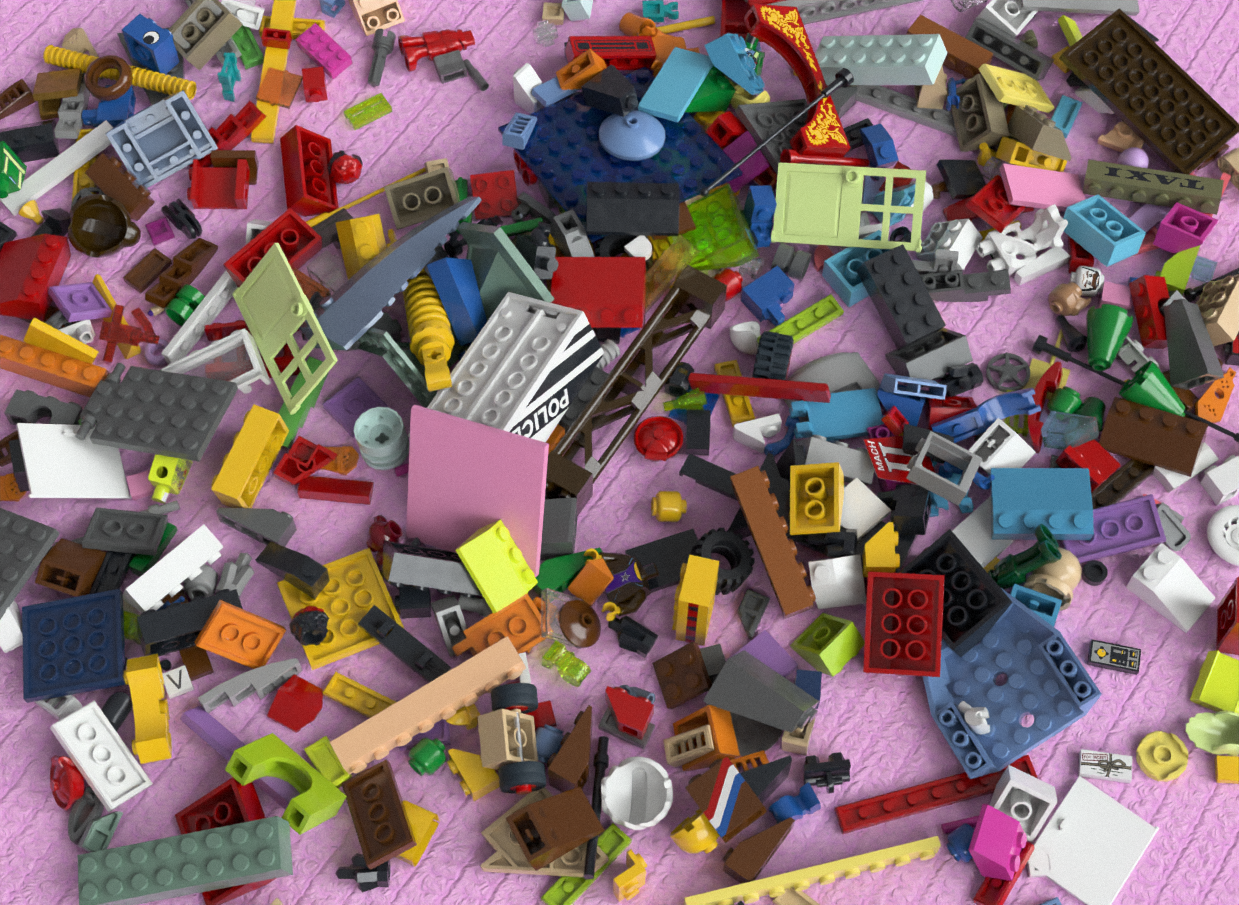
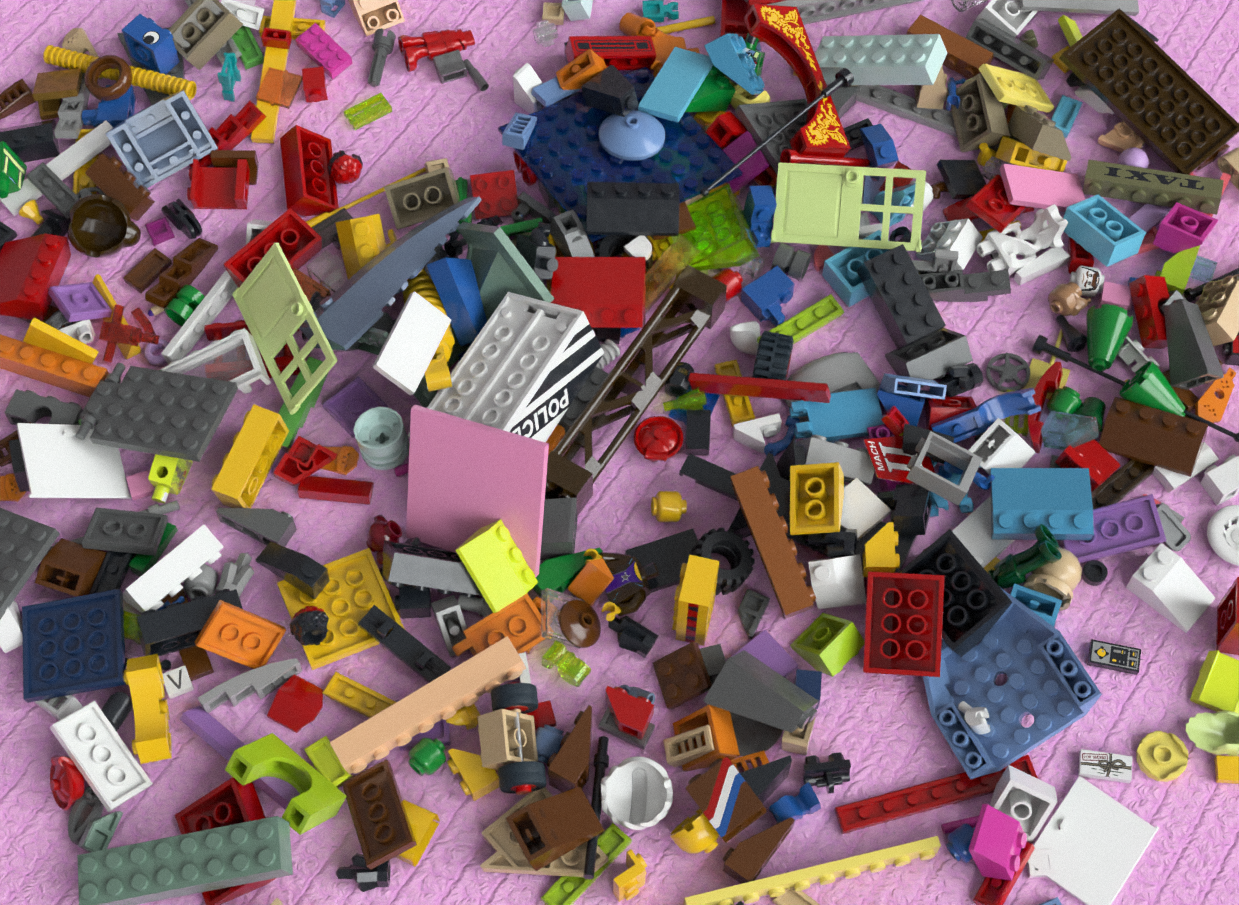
(53, 188): none -> dark grey tile
(411, 343): none -> white tile

